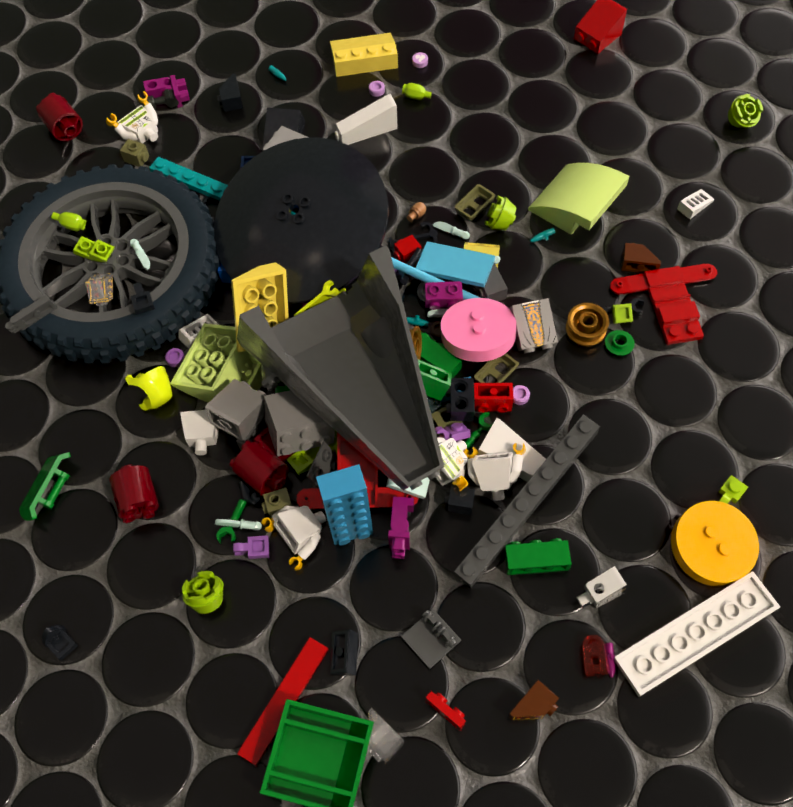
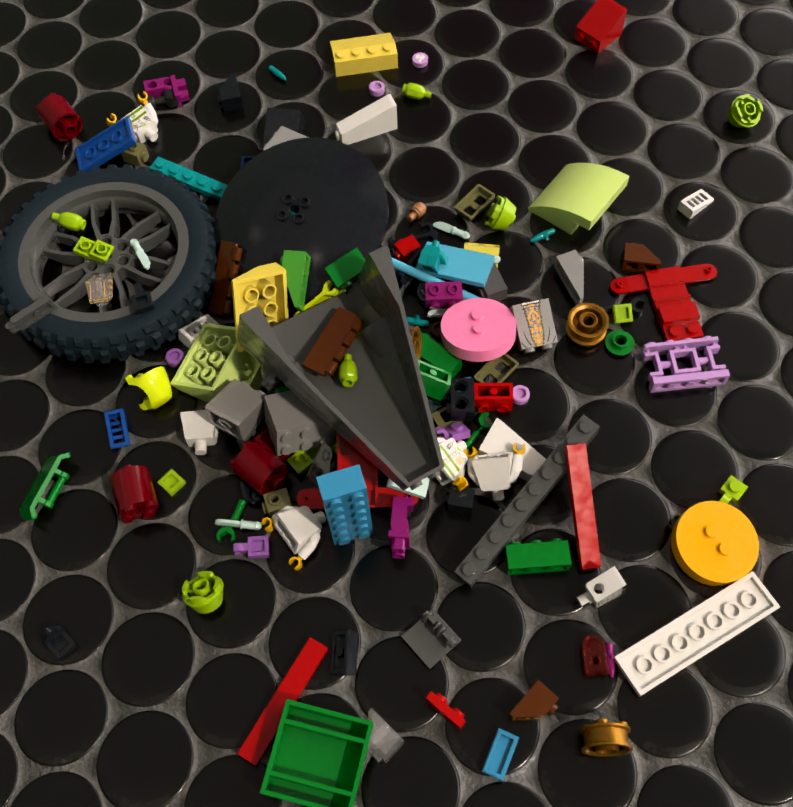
(106, 145): none -> blue plate
(113, 415): none -> blue slope
(171, 482): none -> lime tile
(226, 271): none -> reddish brown windscreen
(297, 271): none -> bright green slope
(333, 342): none -> reddish brown windscreen
(346, 269): none -> green brick
(348, 371): none -> lime plant
(431, 257): none -> teal piece
(500, 754): none -> dark azure tile
(571, 271): none -> light grey slope
(582, 506): none -> tile
(606, 738): none -> pearl gold wheel
(688, 377): none -> lavender fence

